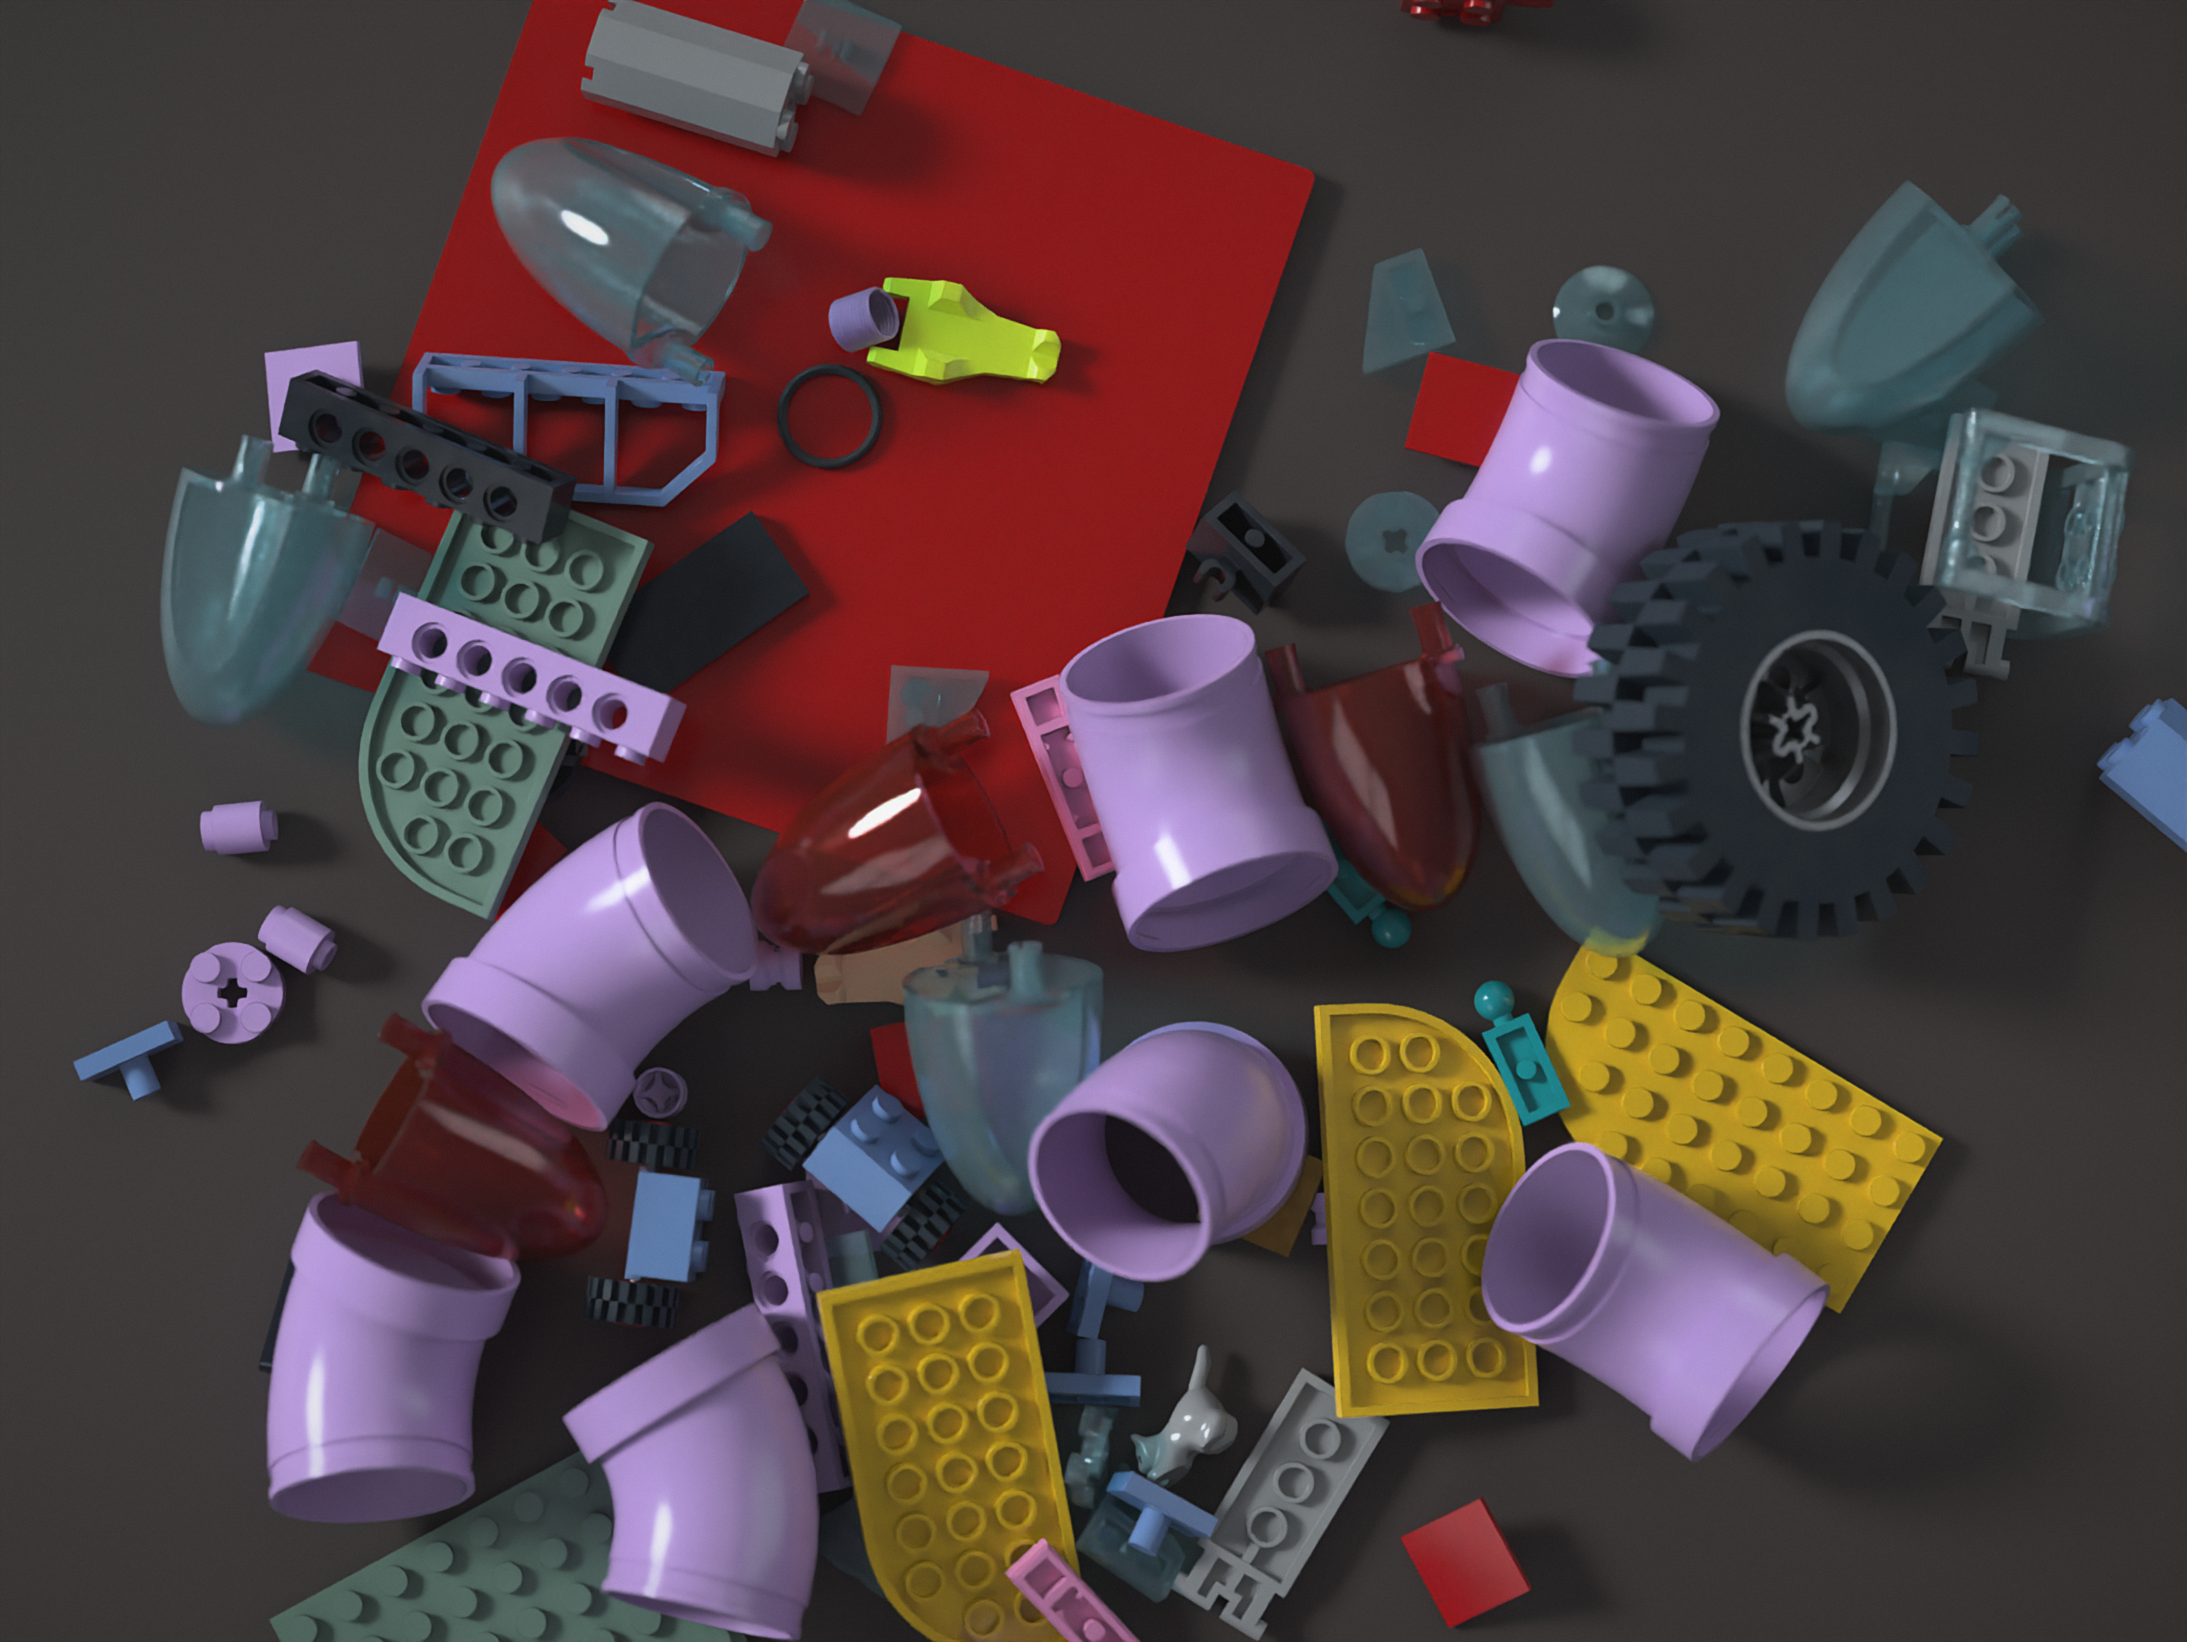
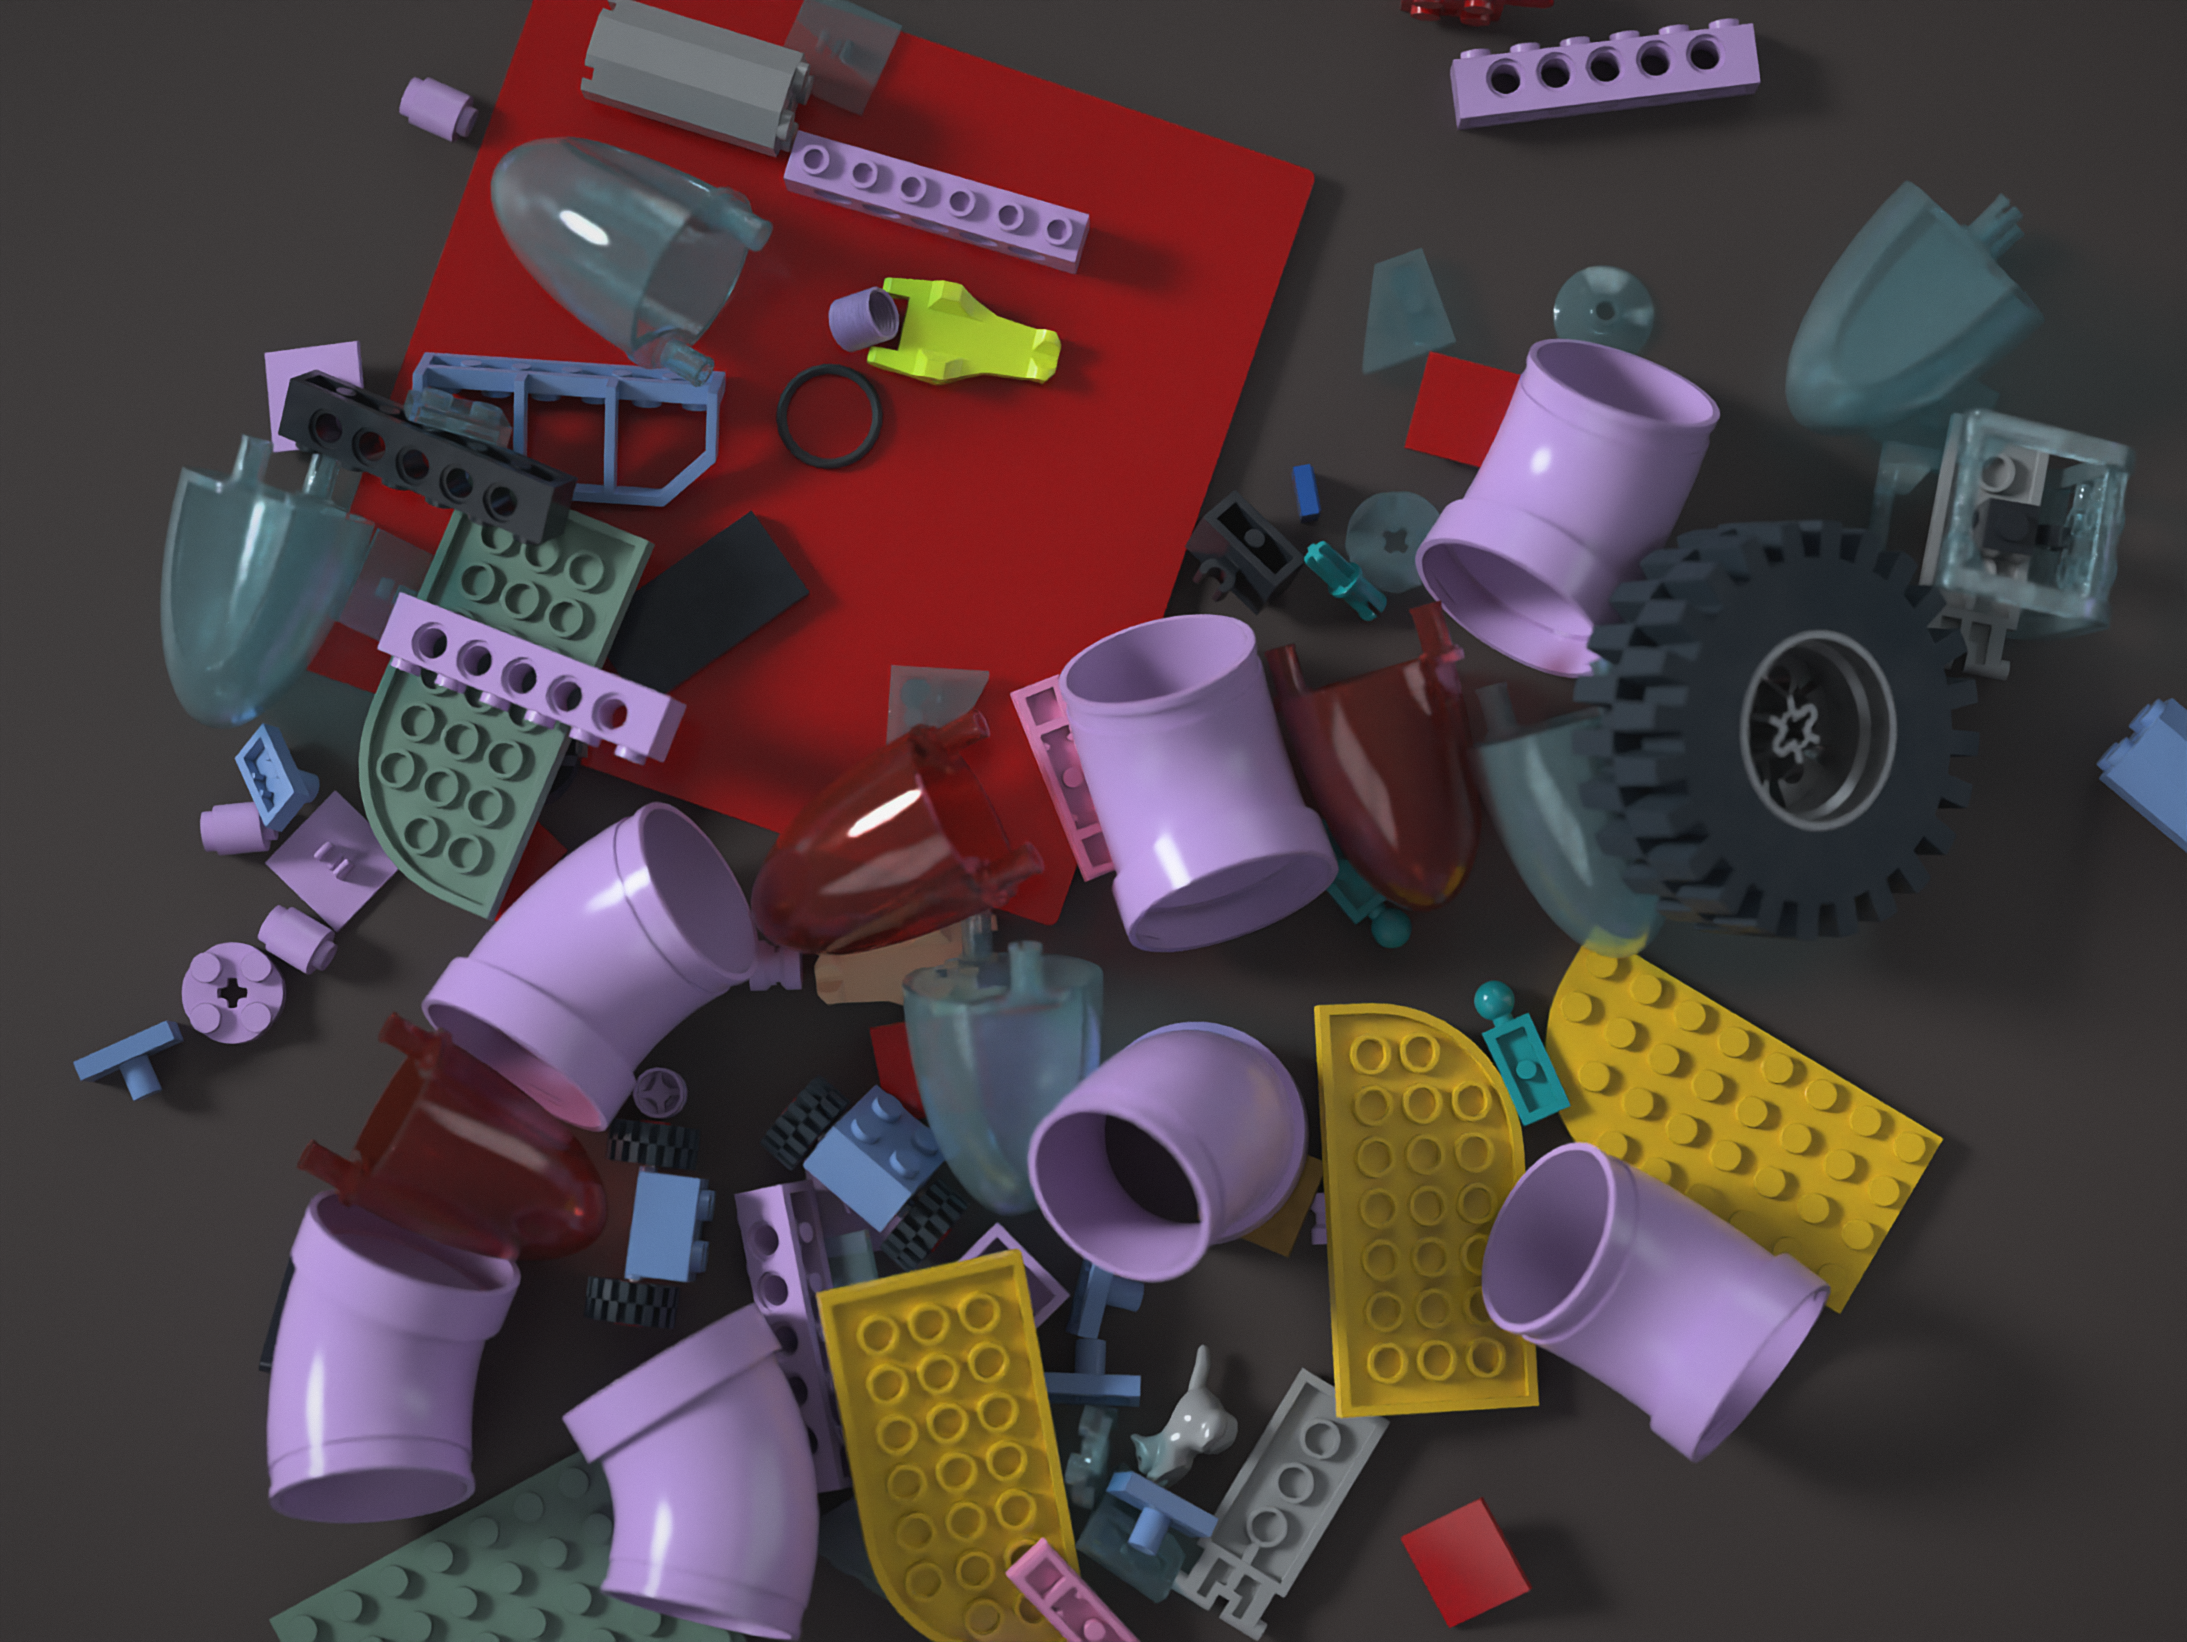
(274, 779): none -> medium blue tile
(333, 862): none -> lavender piece
(438, 108): none -> lavender brick
(458, 416): none -> clear light blue wing
(936, 202): none -> lavender brick
(1306, 493): none -> blue tile
(1344, 579): none -> teal axle
(1481, 105): none -> lavender brick
(2011, 531): none -> black brick

